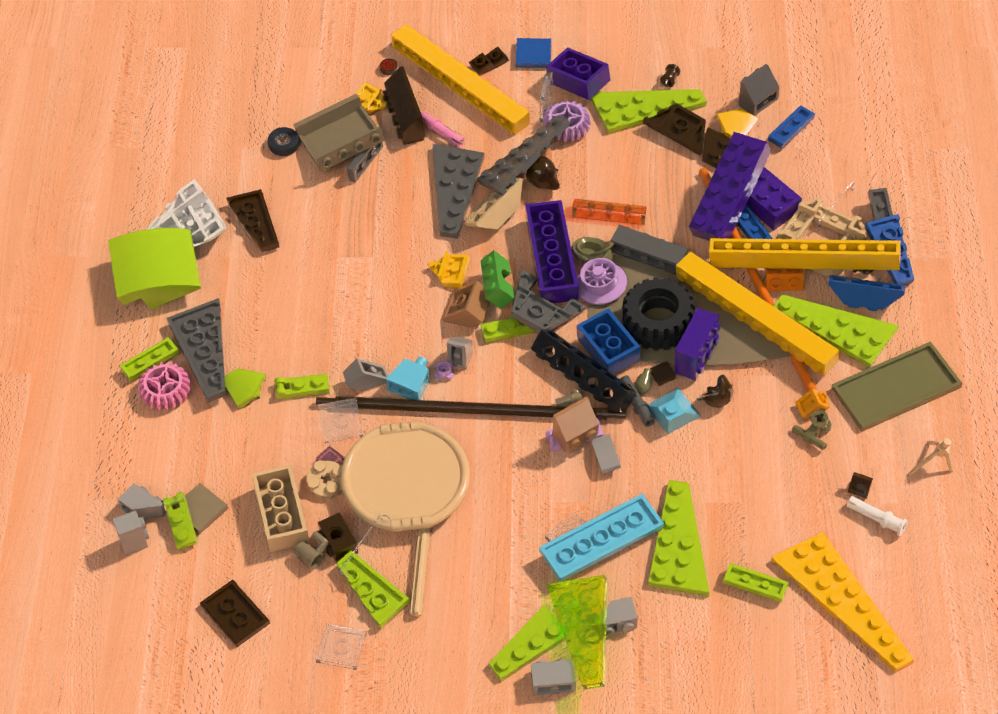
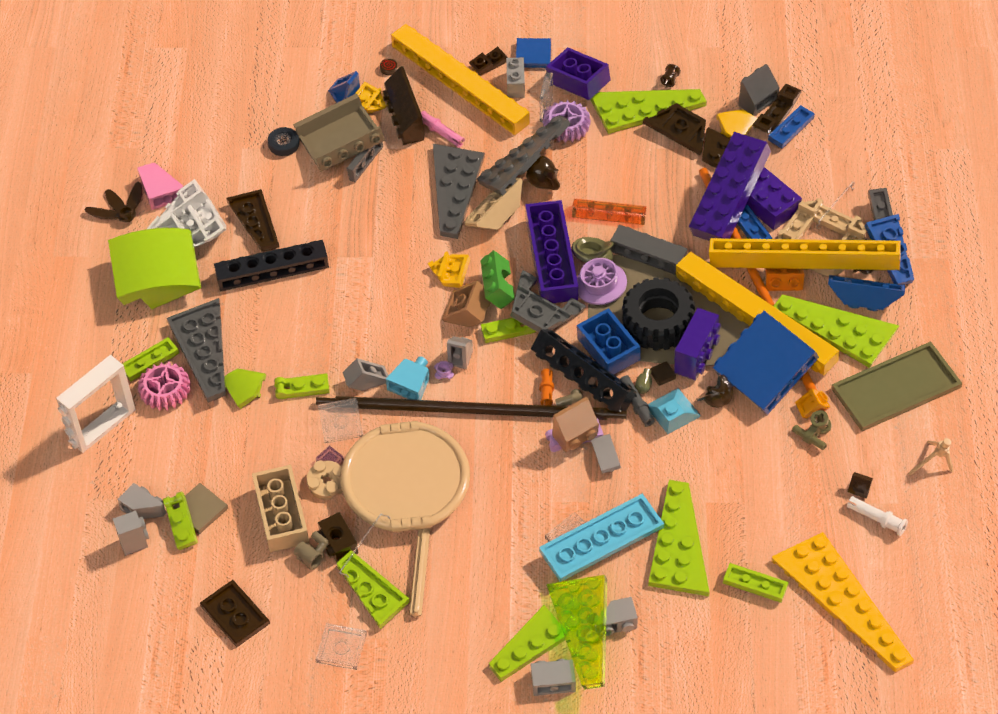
(107, 370): none -> window
(122, 212): none -> dark brown plant
(158, 185): none -> bright pink slope
(271, 265): none -> black brick
(345, 86): none -> blue slope
(515, 77): none -> light grey brick
(546, 387): none -> orange pin
(766, 361): none -> blue panel
(778, 110): none -> dark brown slope

